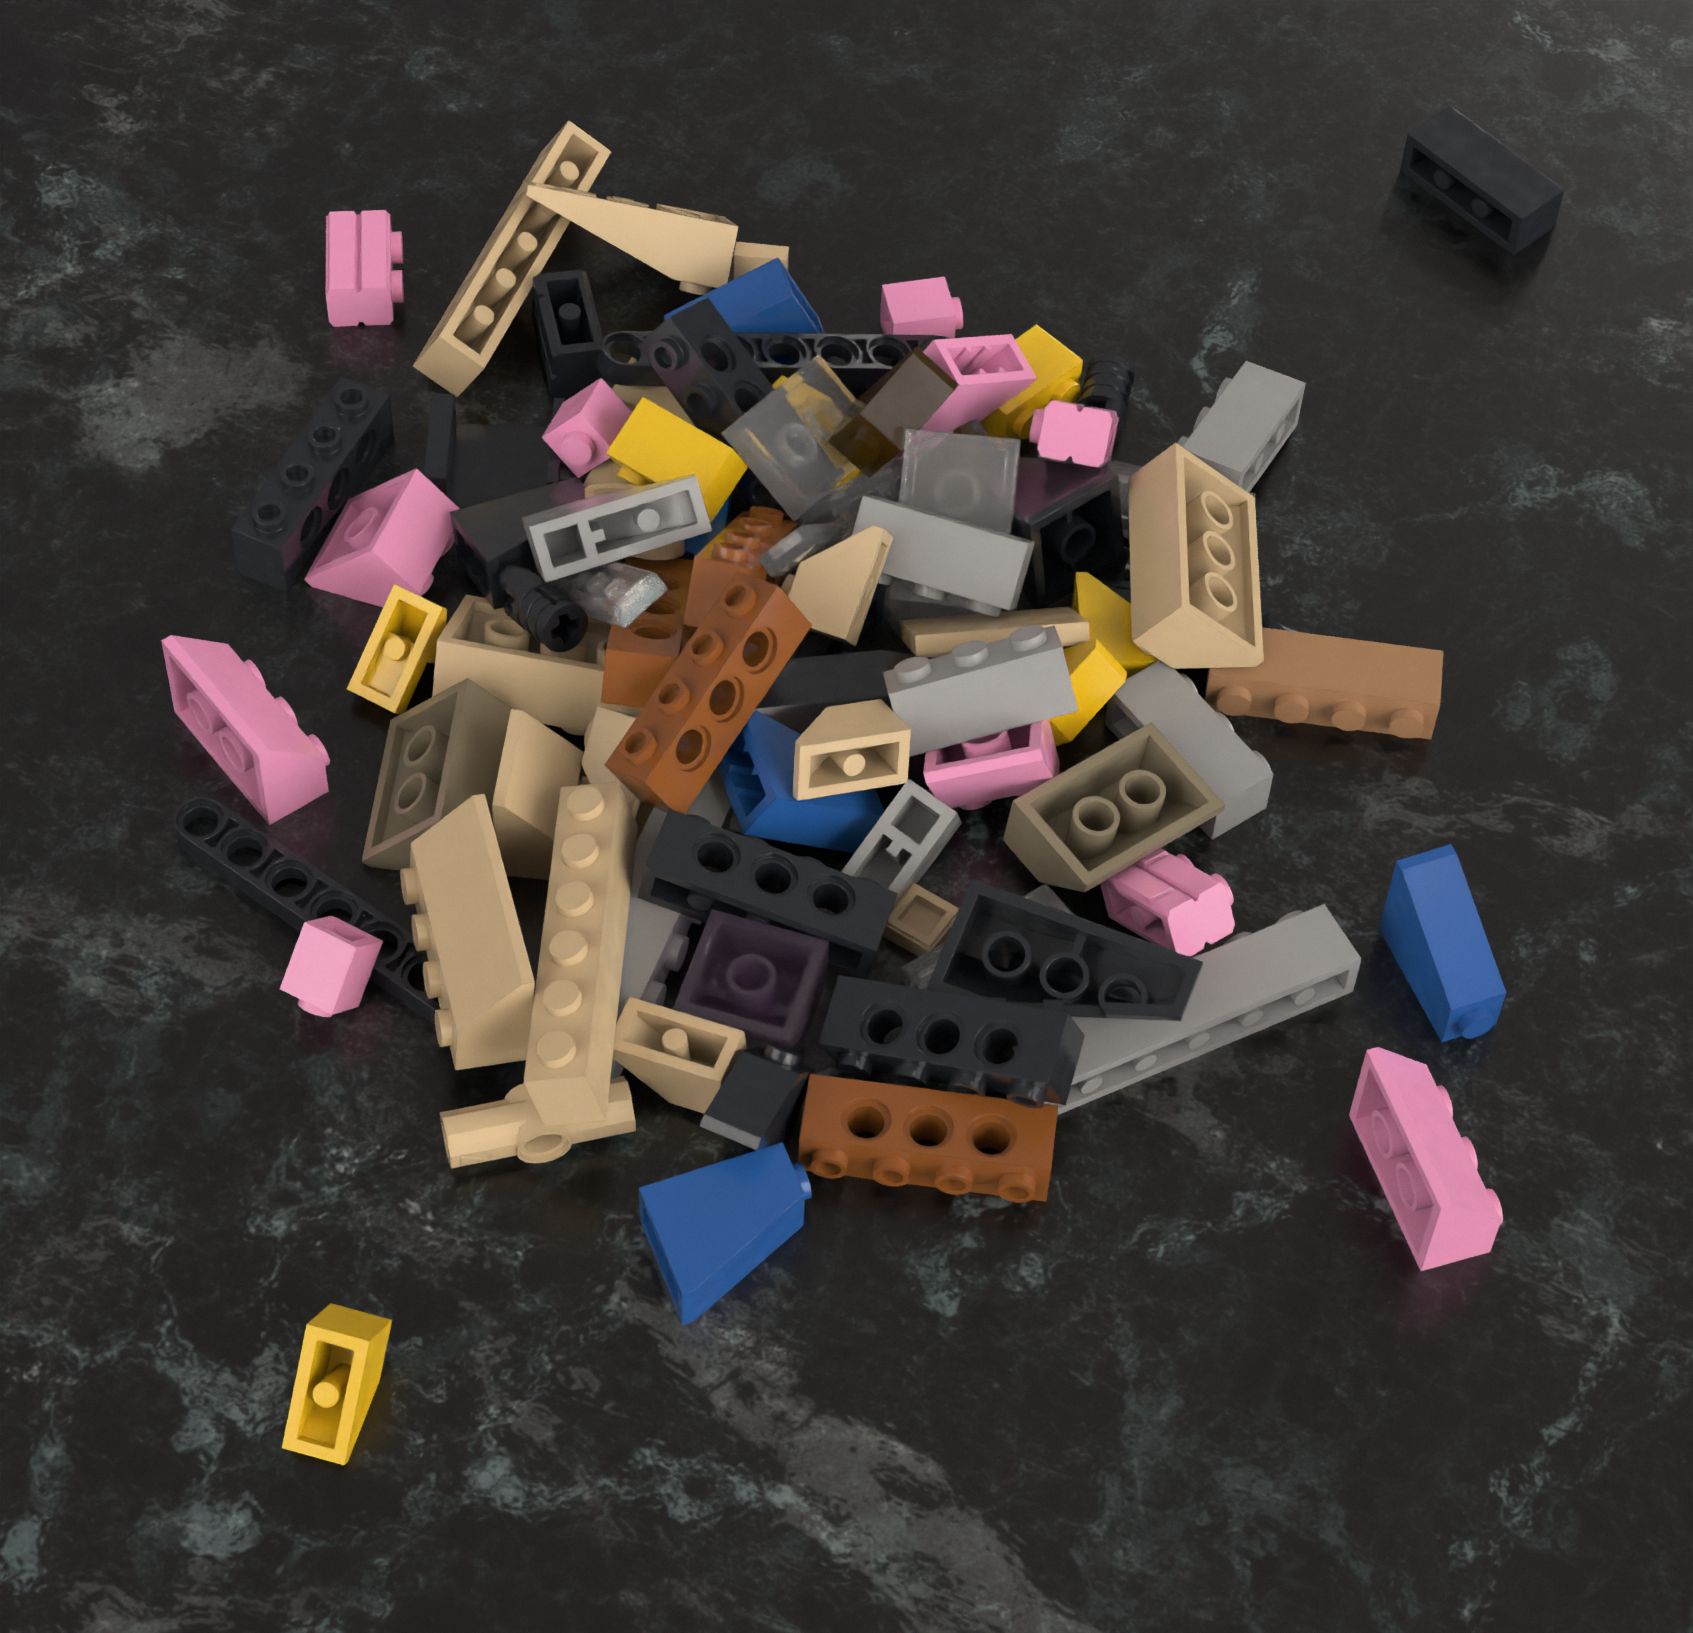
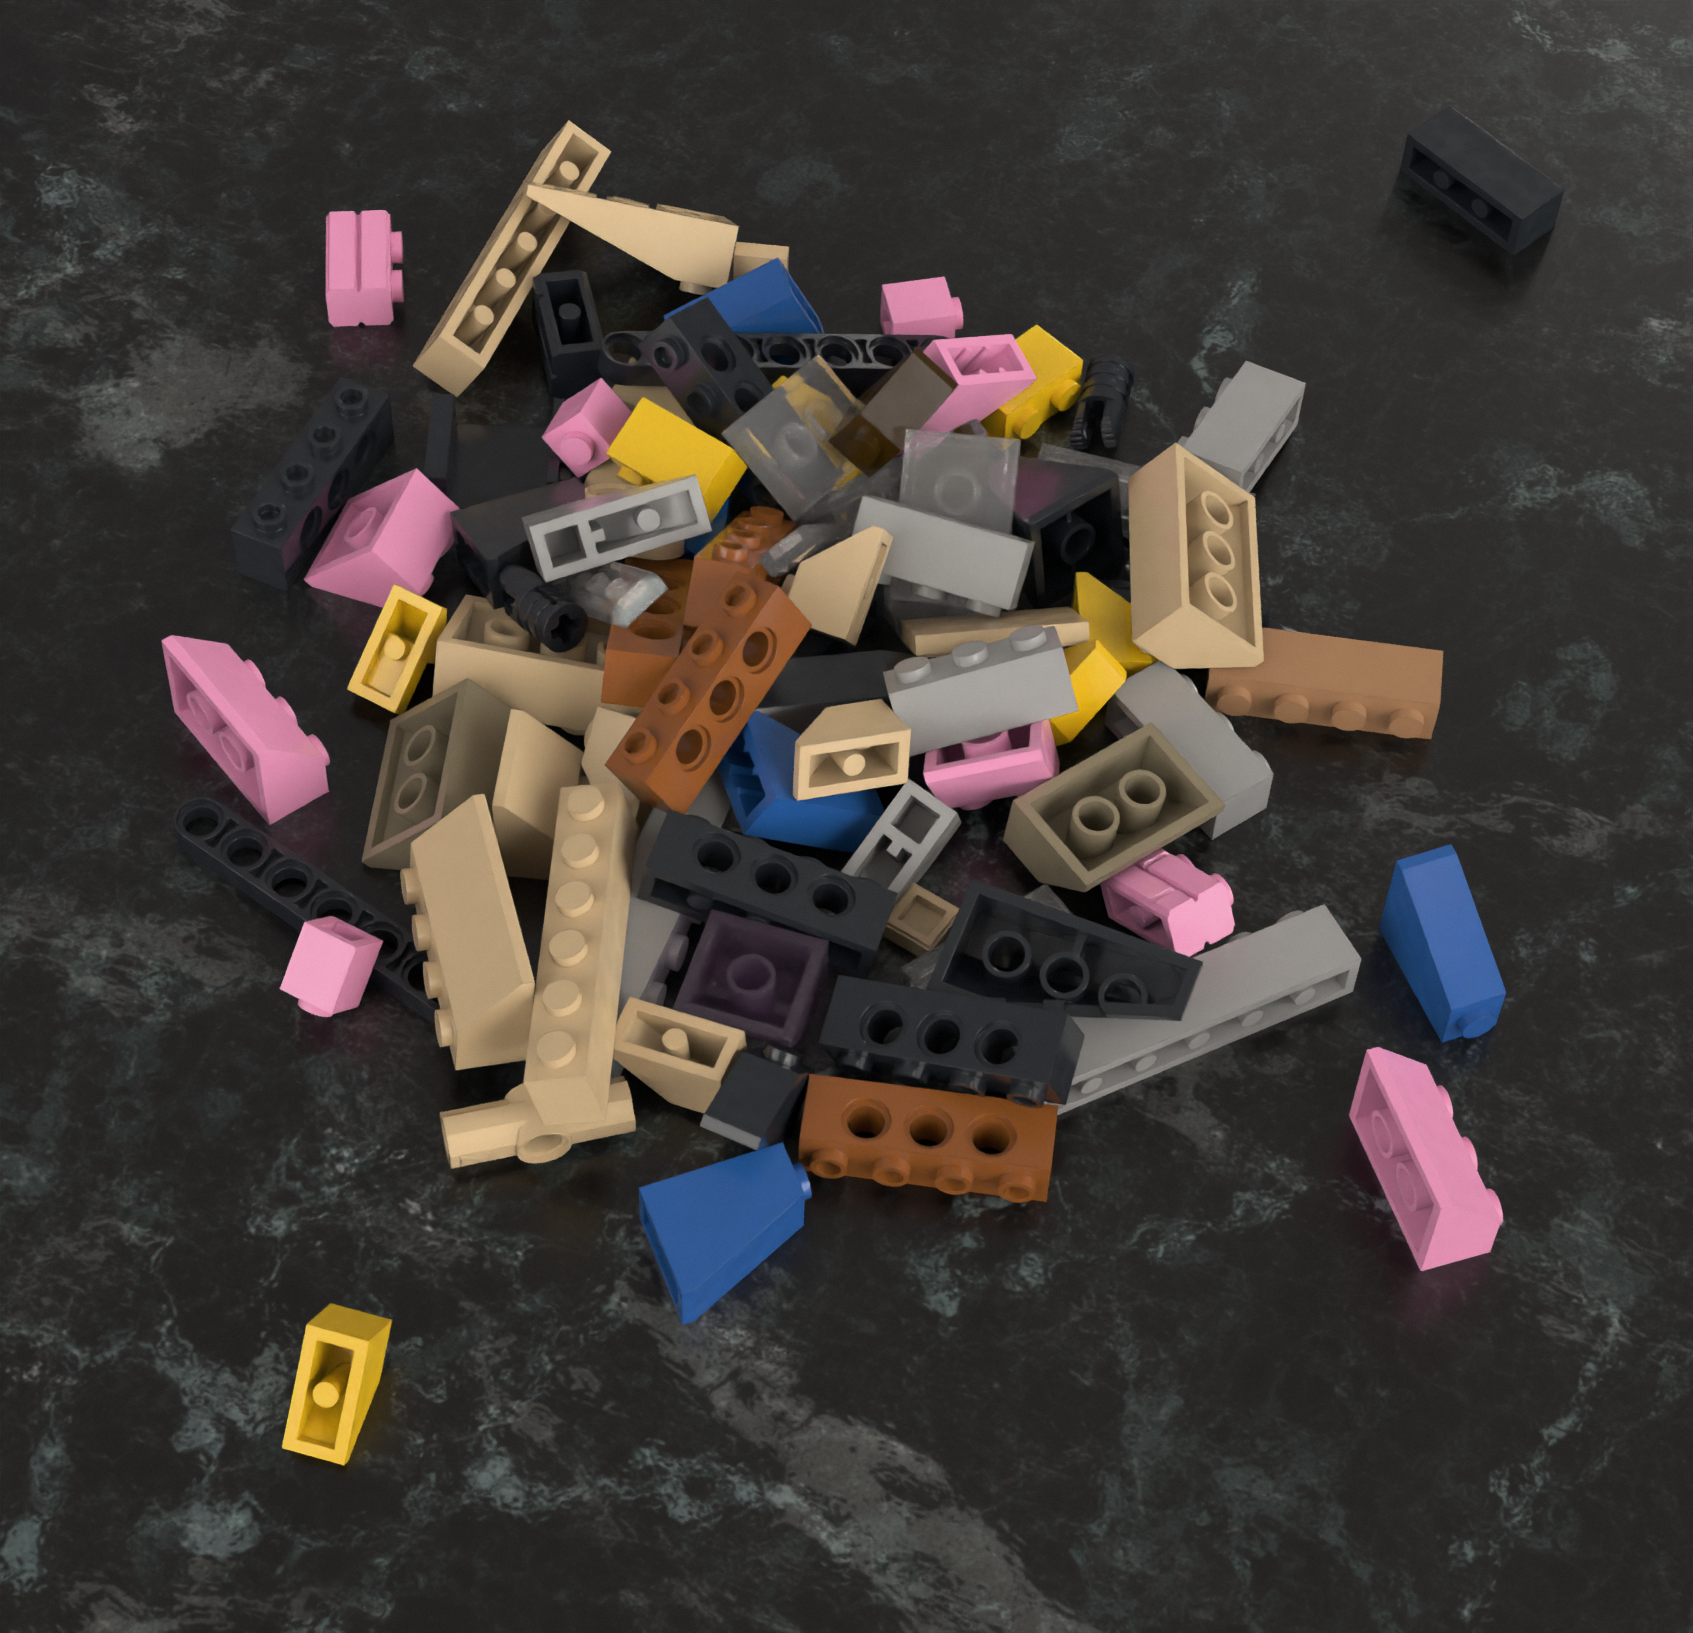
(1075, 433): bright pink brick -> none

